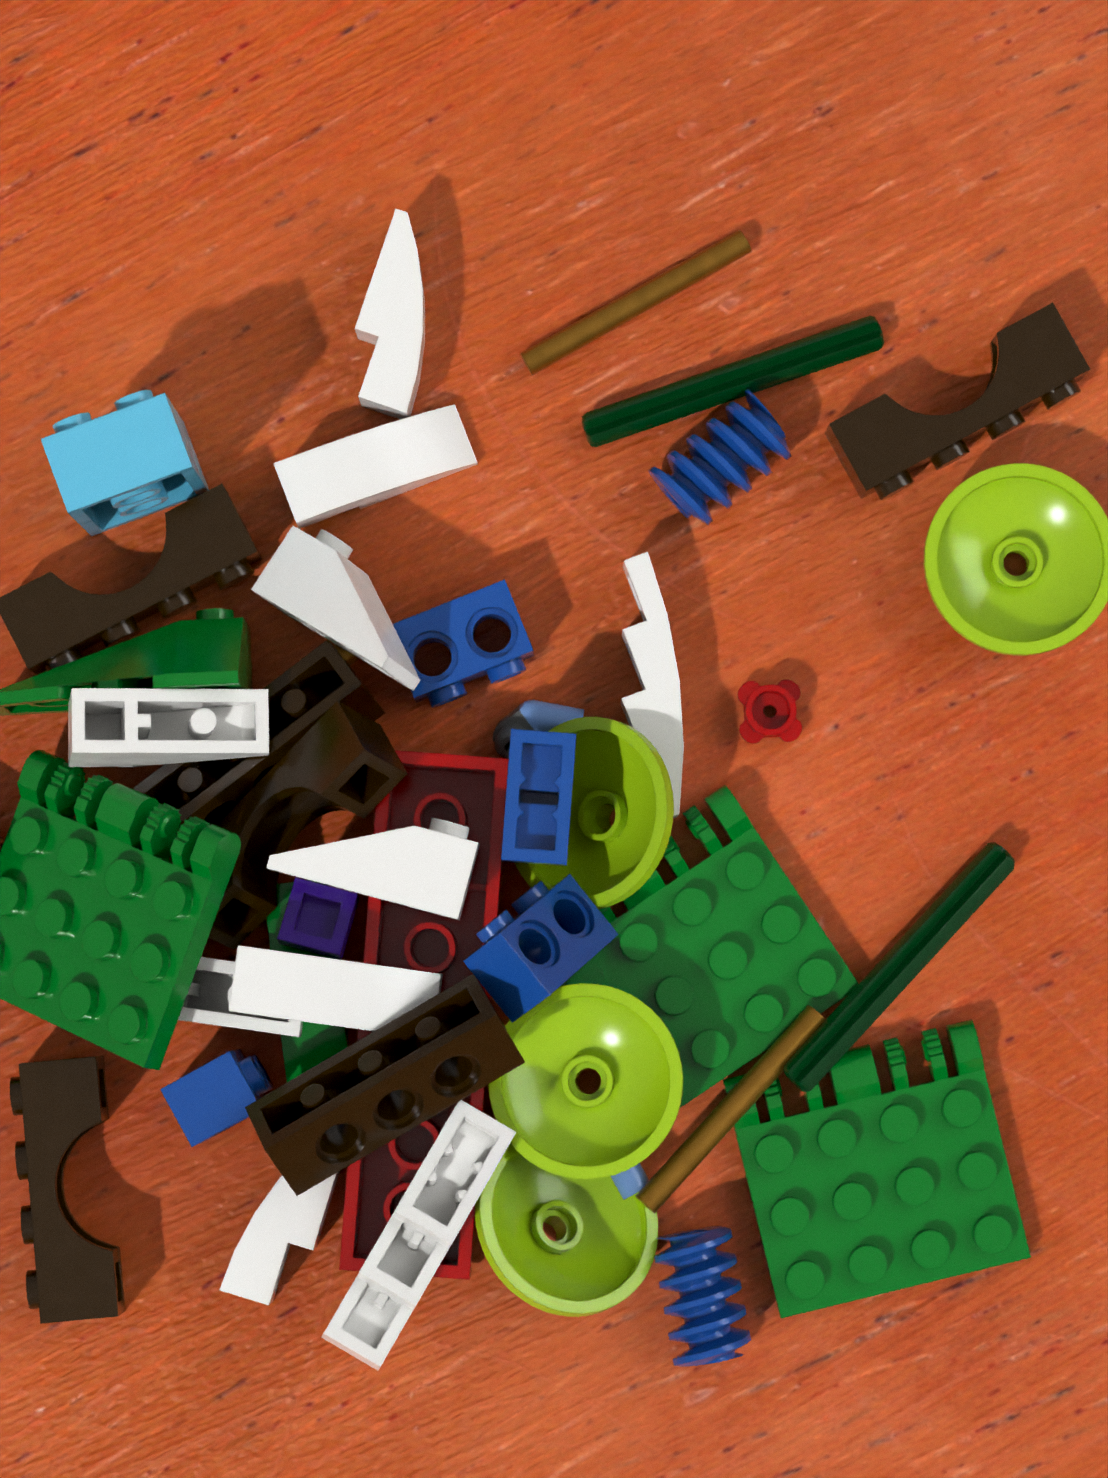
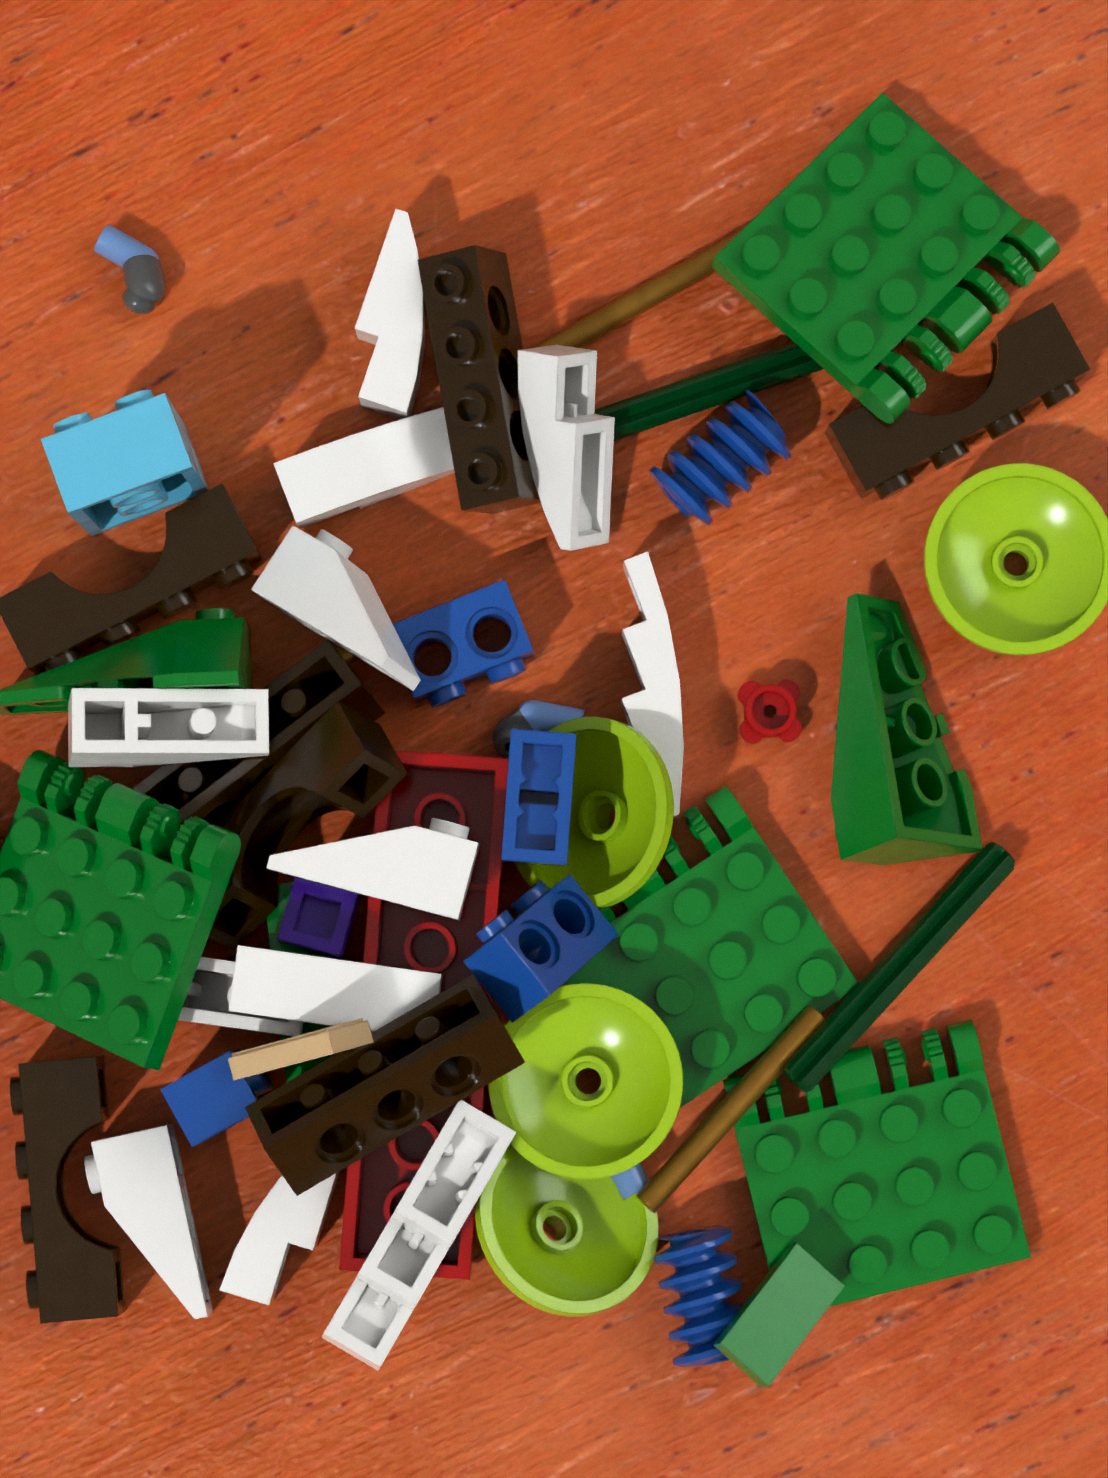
(140, 268): none -> dark grey arm
(150, 1200): none -> white slope
(300, 1048): none -> tan tile
(477, 371): none -> dark brown brick
(567, 442): none -> white slope
(778, 1315): none -> green tile
(876, 245): none -> green hinge
(890, 769): none -> green wedge

